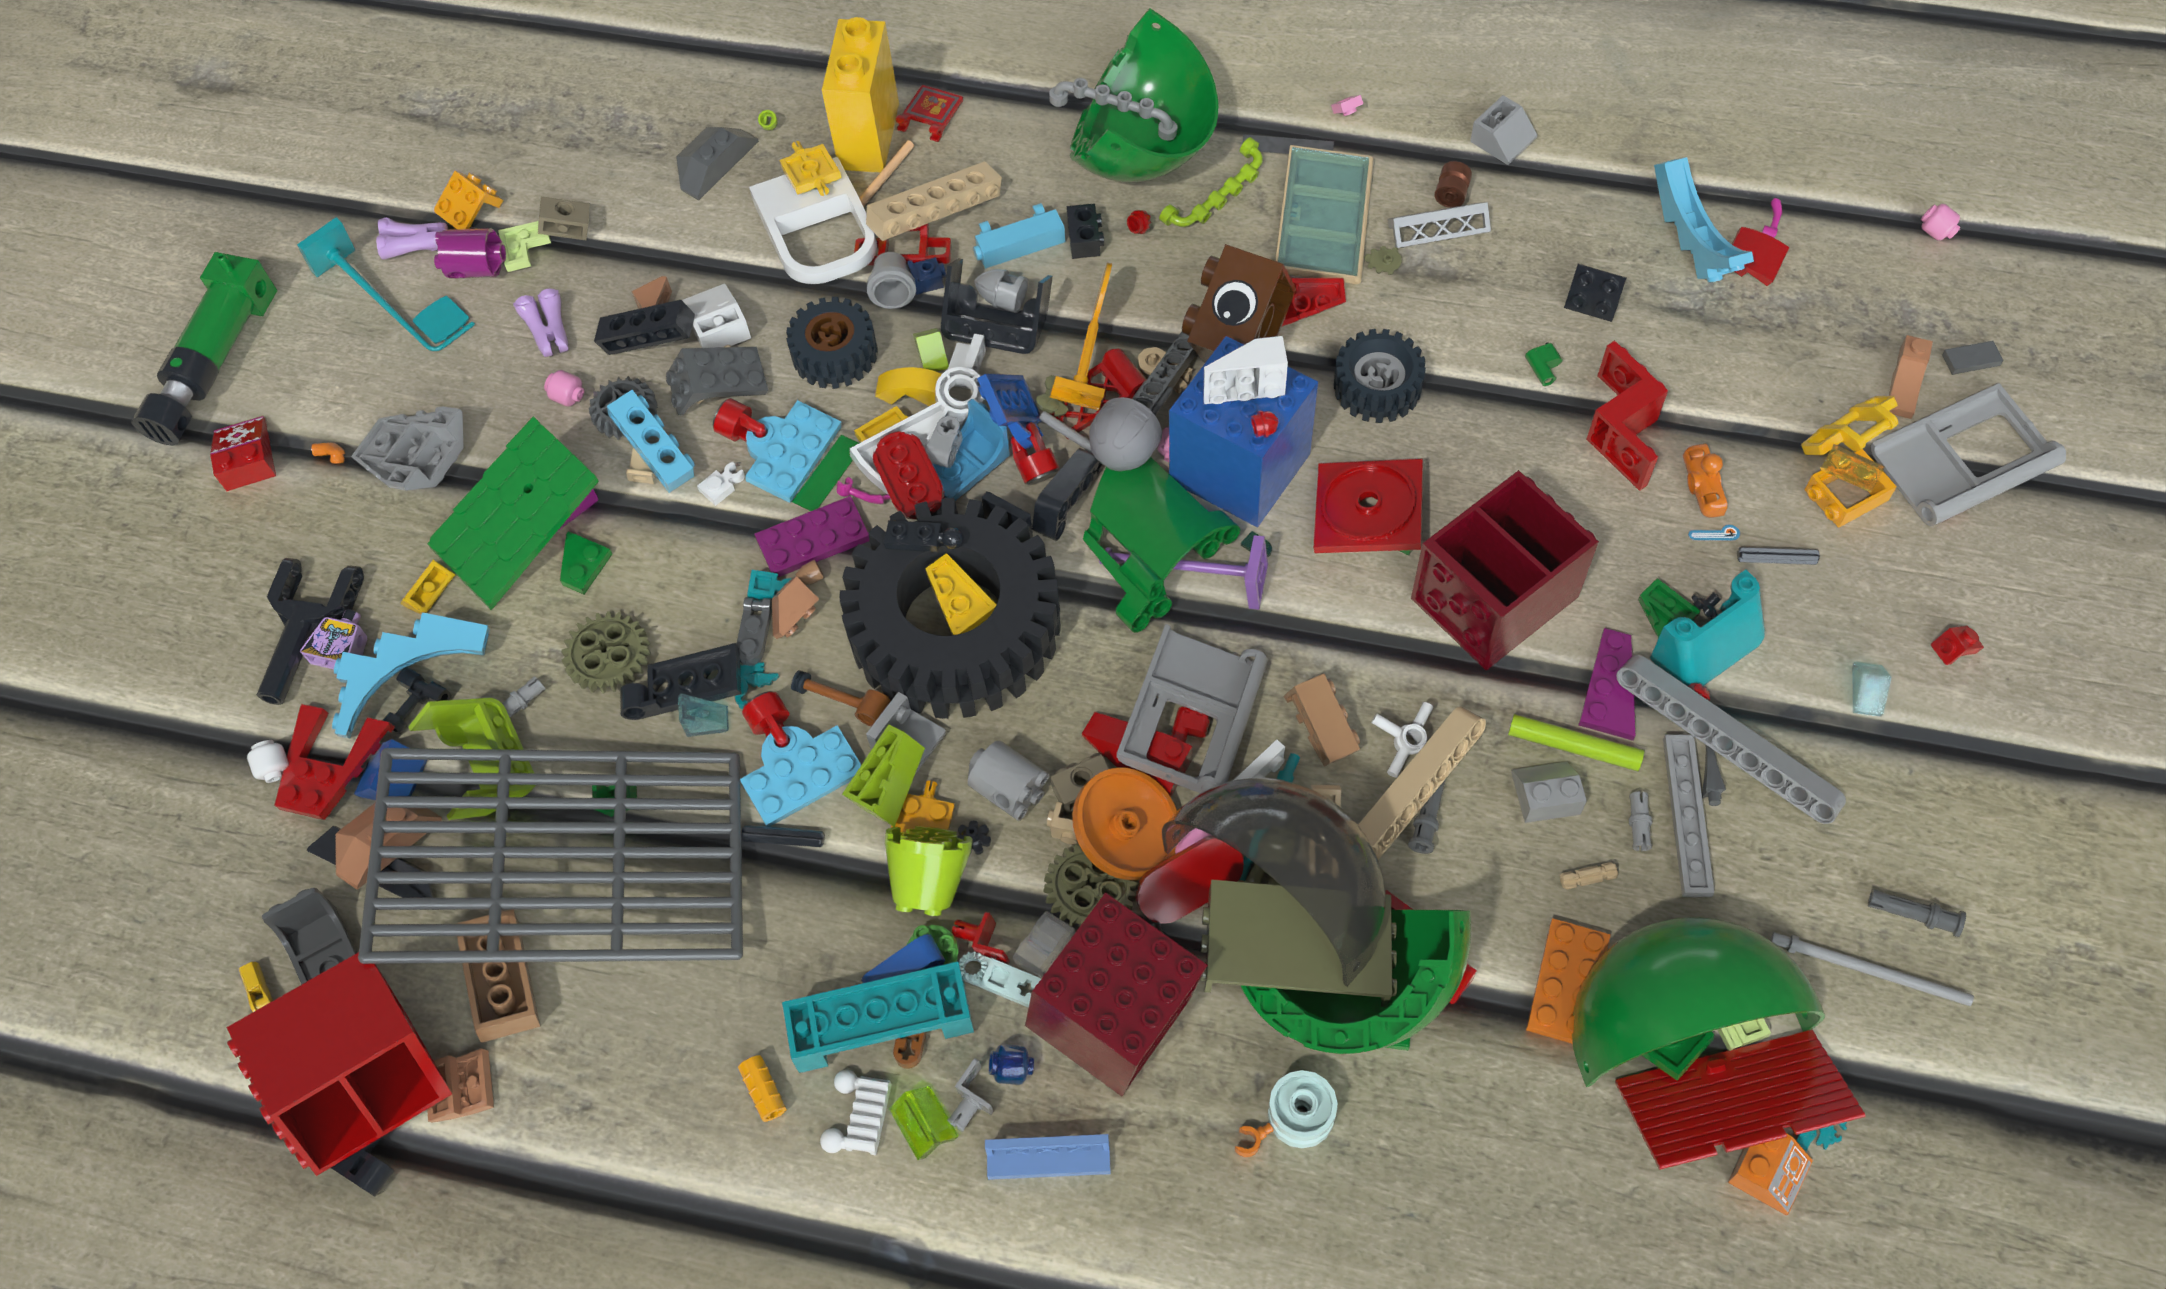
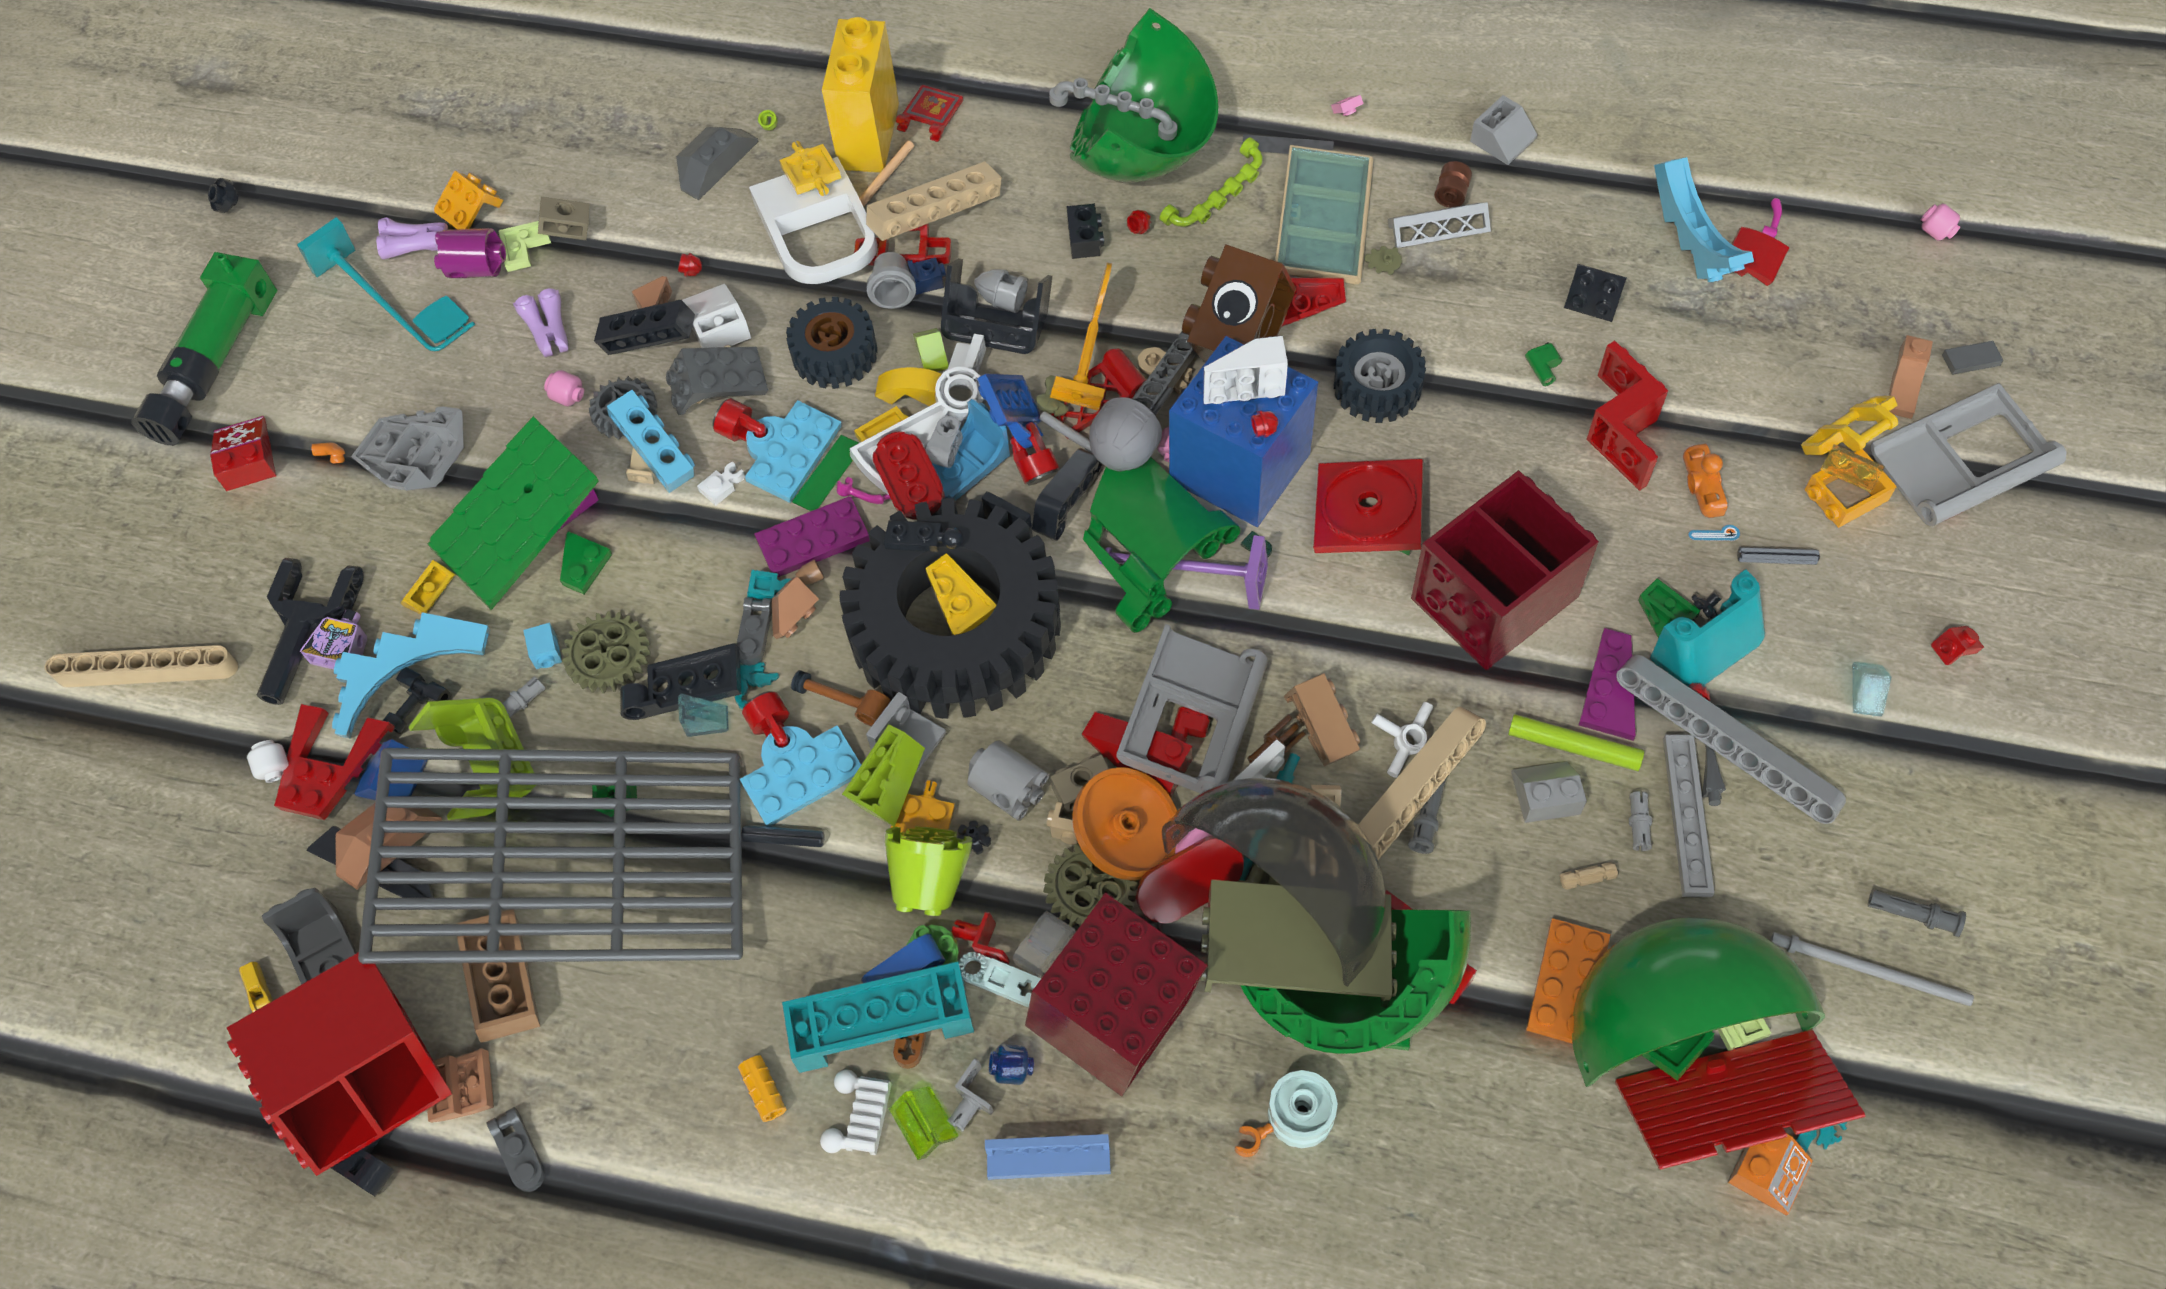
(141, 666): none -> tan beam
(222, 195): none -> black plate
(517, 1151): none -> dark grey plate
(542, 646): none -> medium azure brick
(689, 265): none -> red plate
(1019, 238): medium azure brick -> none
(1270, 737): none -> reddish brown arm

